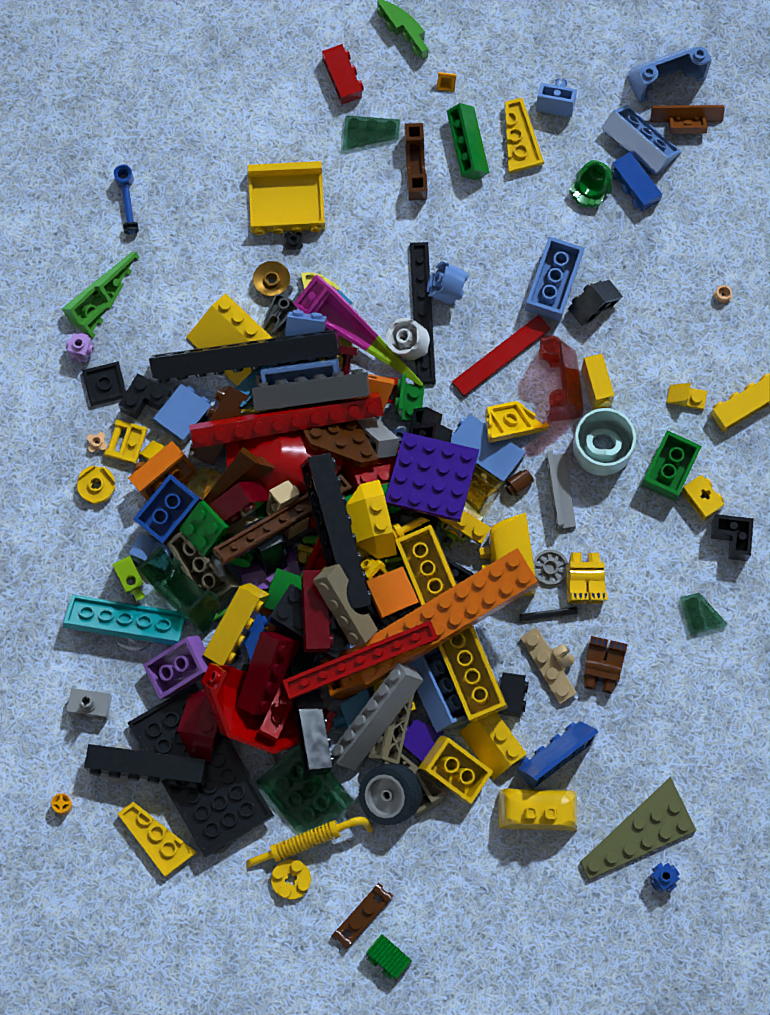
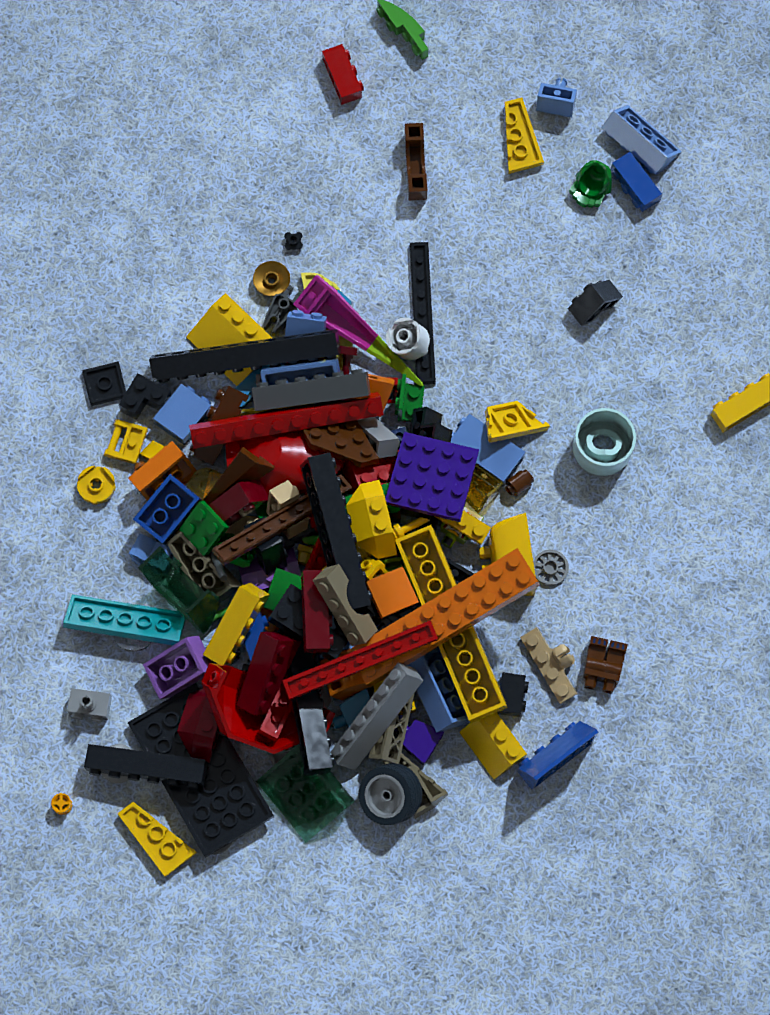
(82, 352): lavender brick -> none
(88, 307): bright green wedge -> none
(96, 447): light nougat plate -> none
(125, 570): lime torso -> none
(130, 226): blue piece -> none
(286, 197): yellow panel -> none
(286, 890): yellow plate -> none
(308, 840): yellow piece -> none
(362, 916): reddish brown plate -> none
(369, 130): clear green wing -> none
(388, 957): green brick -> none
(446, 82): light orange slope -> none
(447, 283): medium blue brick -> none
(455, 769): yellow brick -> none
(467, 141): green brick -> none
(501, 355): red tile -> none
(537, 809): yellow hips -> none
(548, 614): black bar -> none
(554, 279): medium blue brick -> none
(560, 491): light grey fence -> none
(568, 401): clear red windscreen -> none
(585, 580): yellow hips -> none
(597, 382): yellow brick -> none
(650, 826): olive wing -> none
(661, 884): blue brick -> none
(671, 466): green brick -> none
(687, 118): dark orange bracket -> none
(687, 397): yellow slope -> none
(691, 61): medium blue windscreen -> none
(700, 614): clear green wing -> none
(704, 507): yellow brick -> none
(723, 289): light nougat plate -> none
(737, 531): black brick -> none

